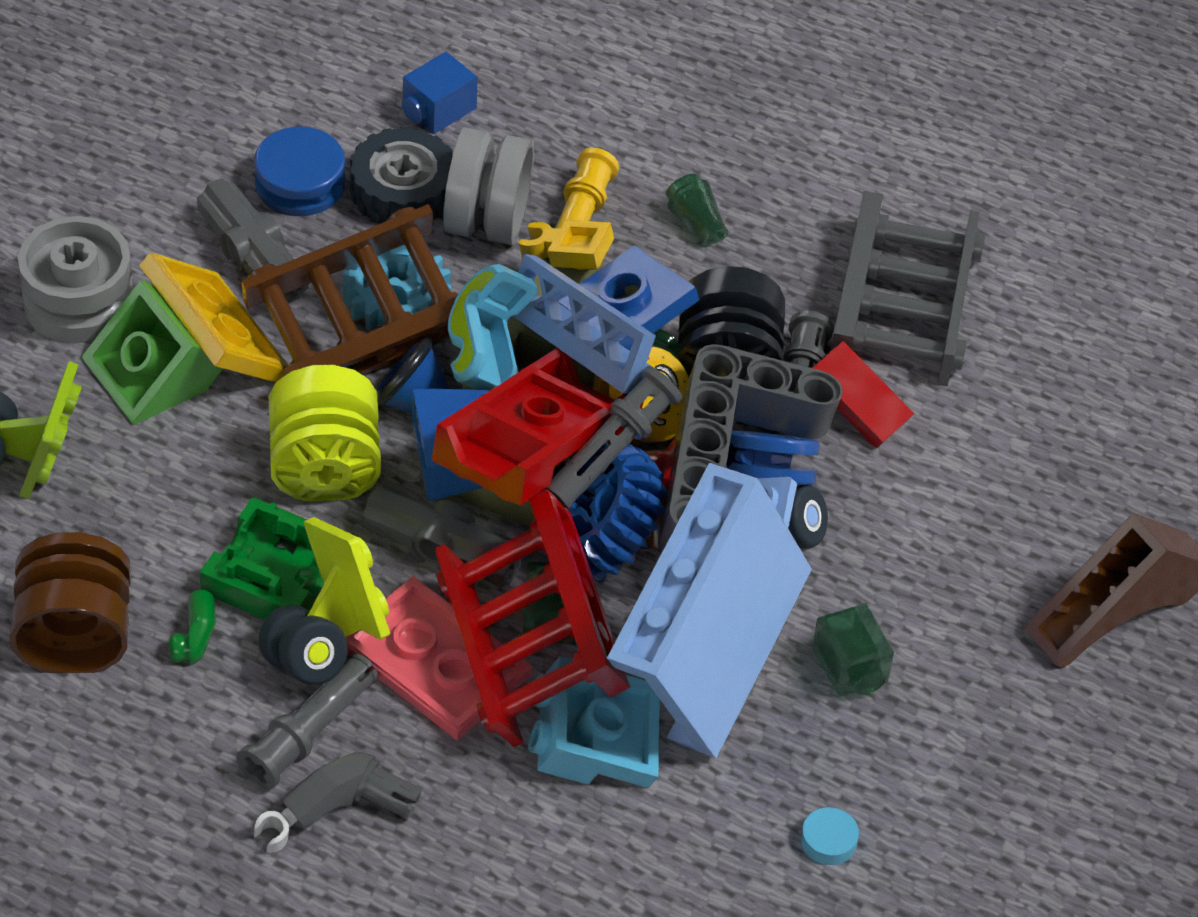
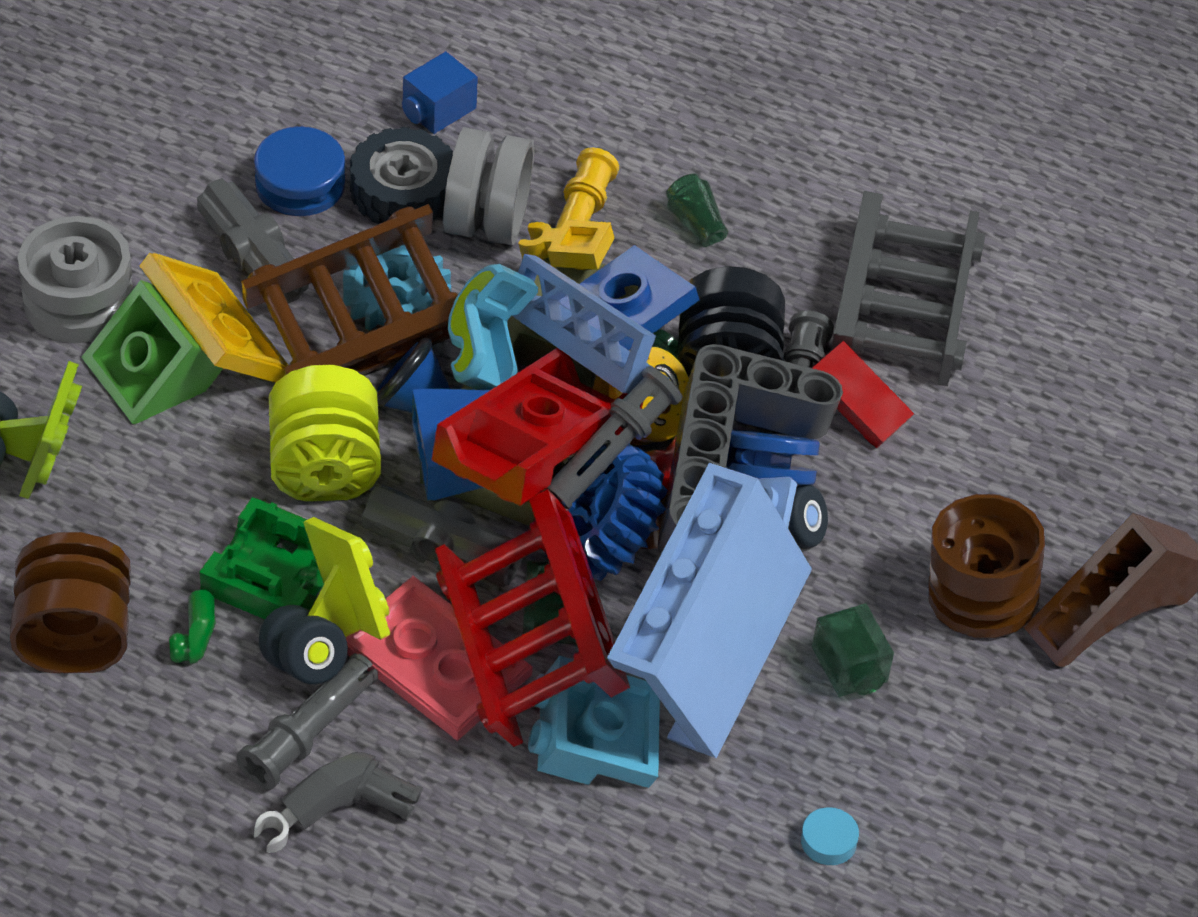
(985, 565): none -> reddish brown wheel

